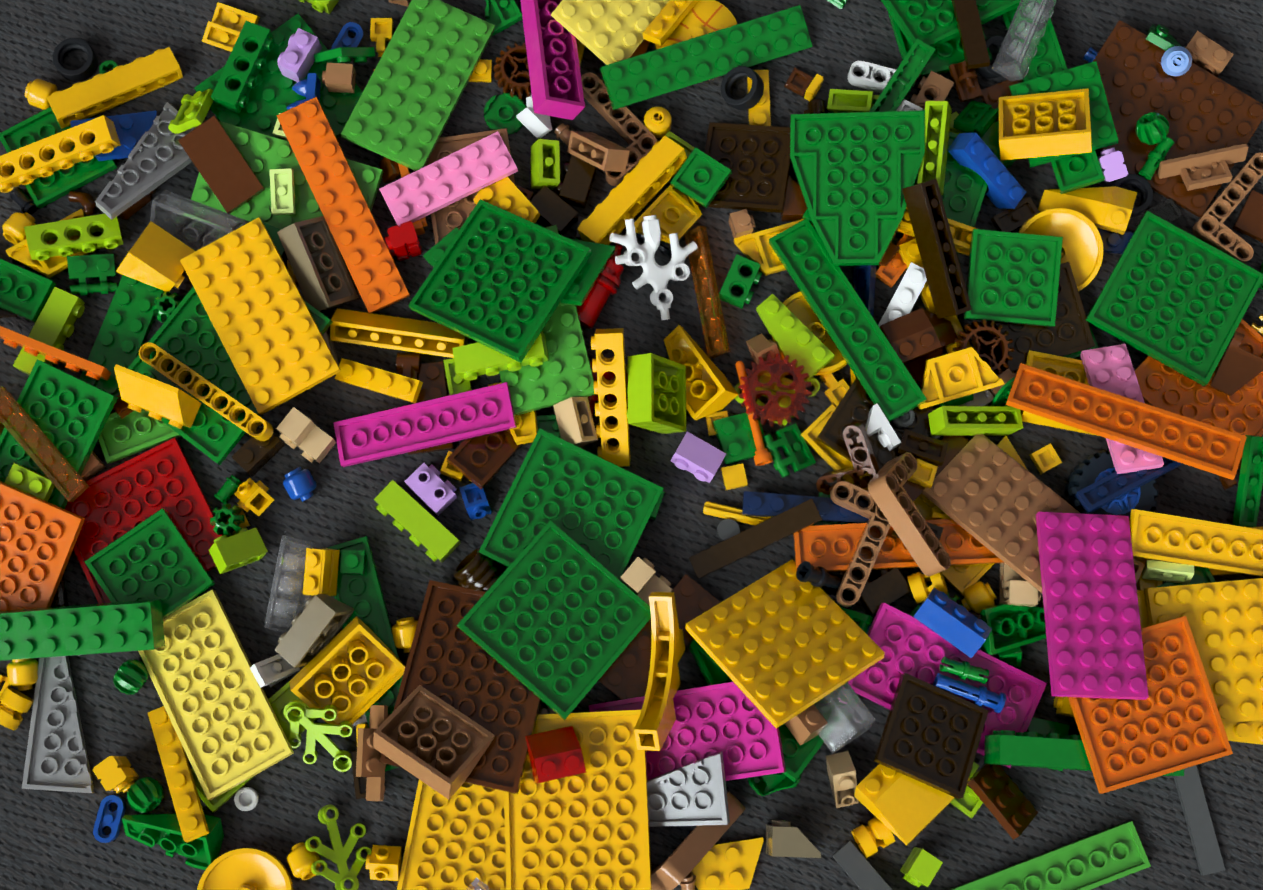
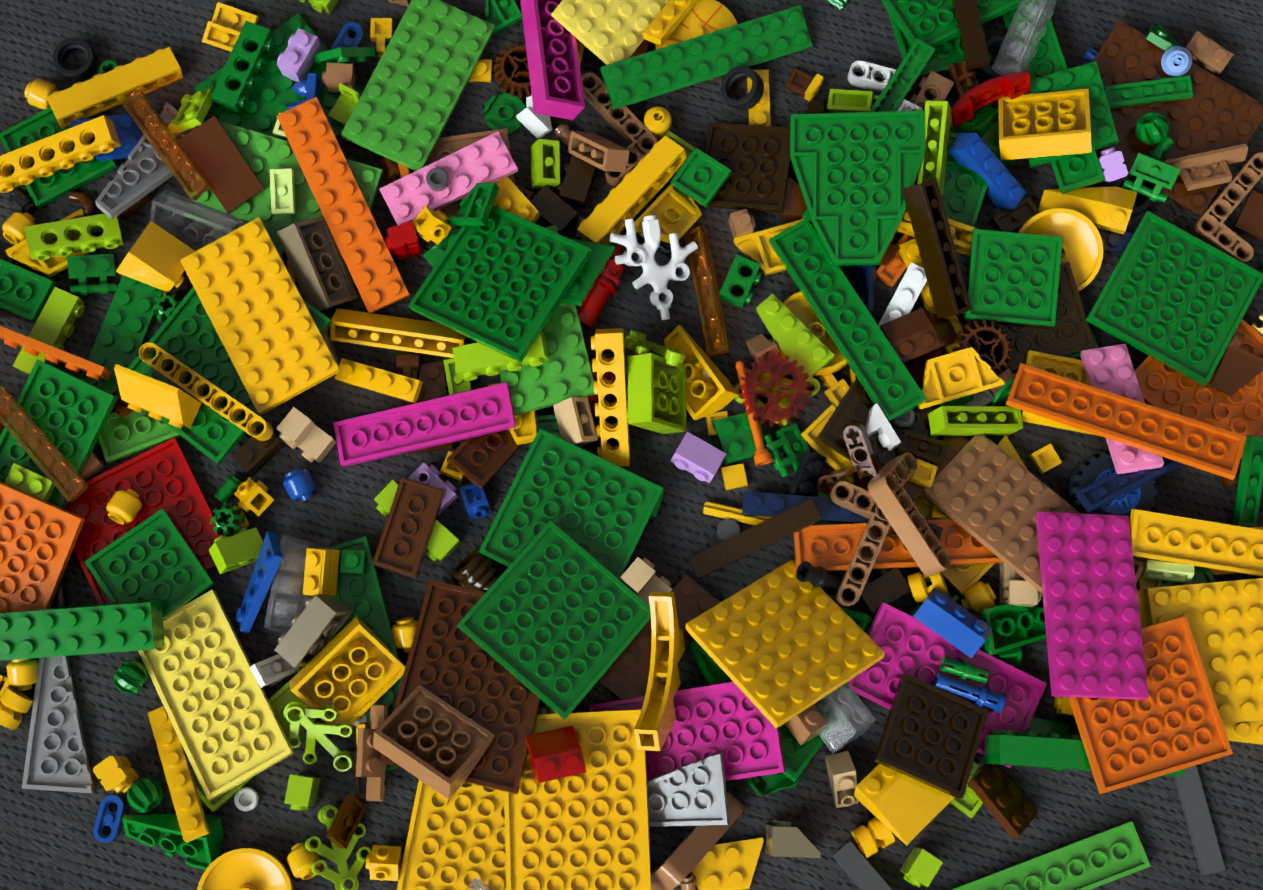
(124, 506): none -> yellow head
(166, 145): none -> clear orange plate
(261, 579): none -> blue wing
(302, 791): none -> lime brick
(344, 105): none -> lime bracket
(346, 821): none -> reddish brown plate
(408, 527): none -> reddish brown tile
(432, 225): none -> yellow brick
(437, 179): none -> dark grey tile
(476, 206): none -> green wing
(637, 341): none -> lime plant
(807, 474): none -> black plate
(1011, 85): none -> red slope
(1149, 91): none -> green tile
(1154, 171): none -> green plate

